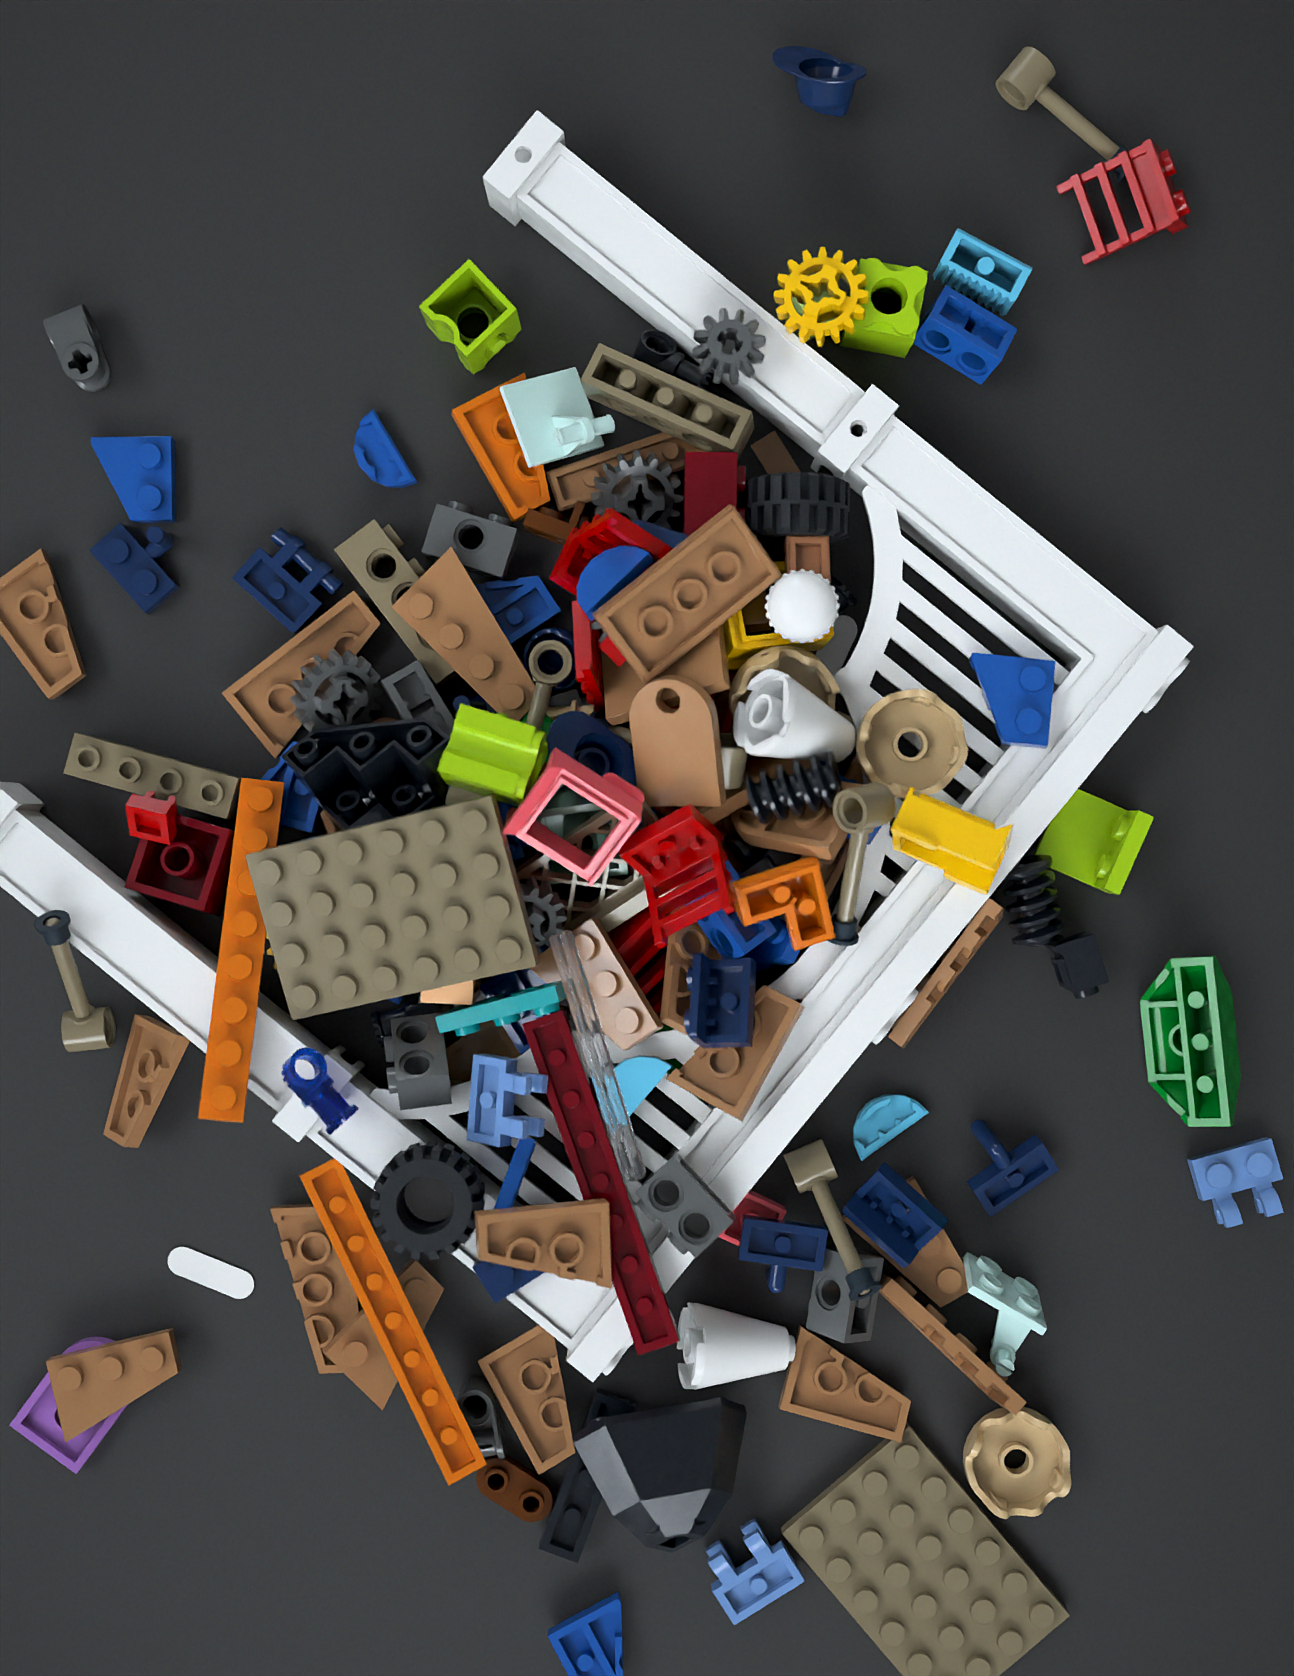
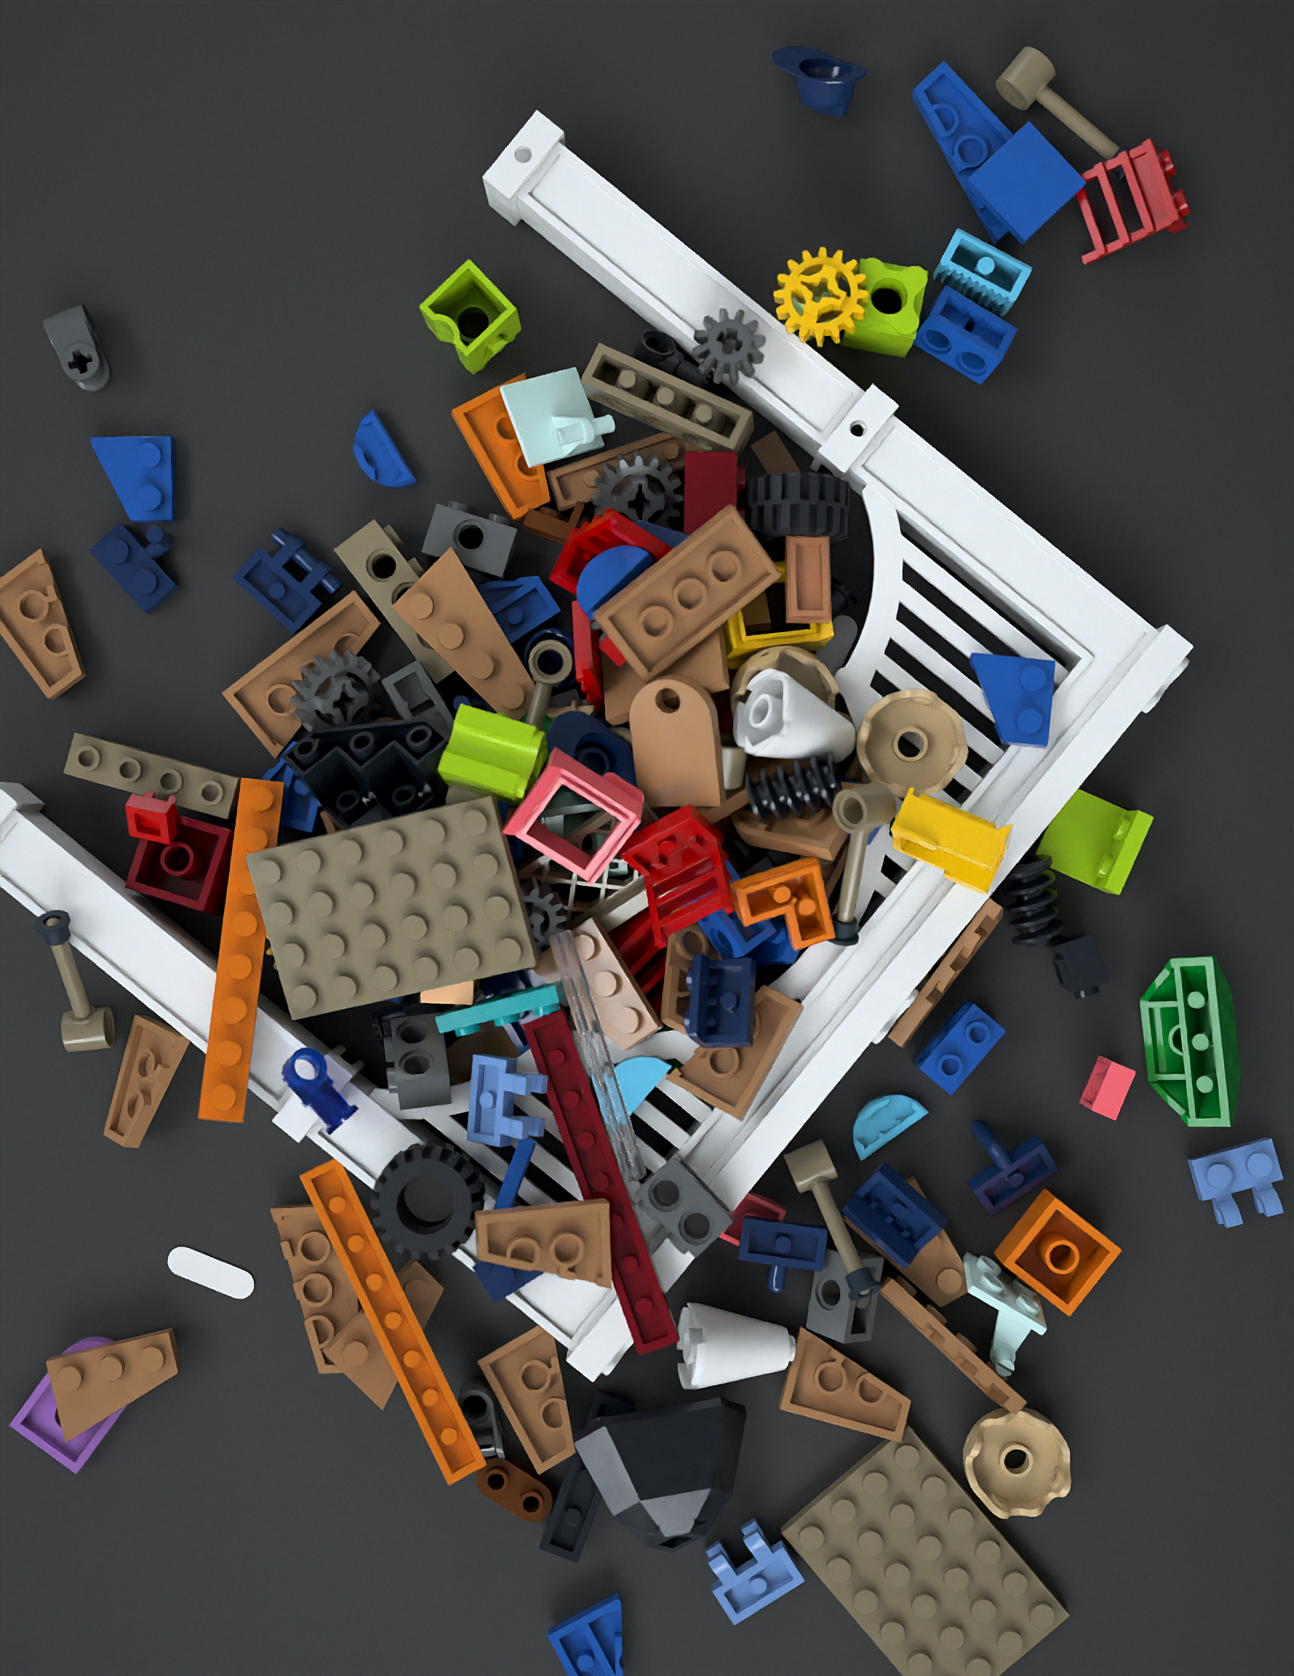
(802, 606): white hat -> none
(958, 1046): none -> blue brick
(964, 131): none -> blue wing
(1025, 183): none -> blue tile
(1057, 1252): none -> orange brick
(1107, 1087): none -> coral piece

